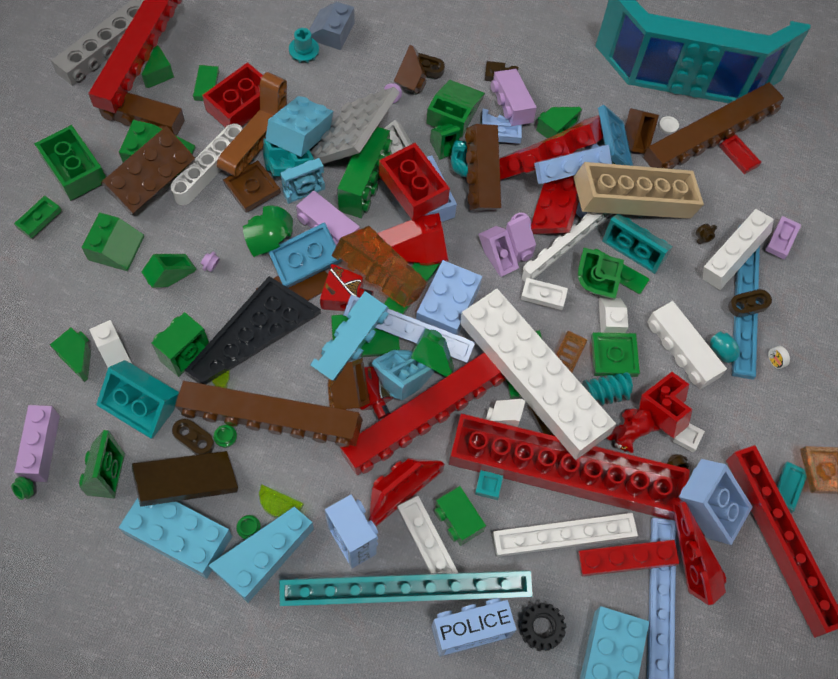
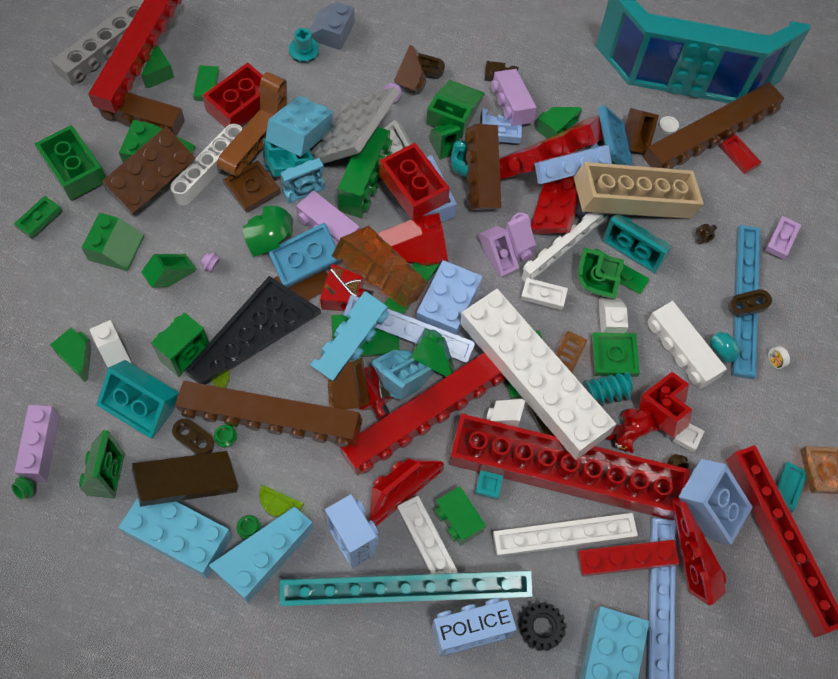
(737, 249): white brick -> none

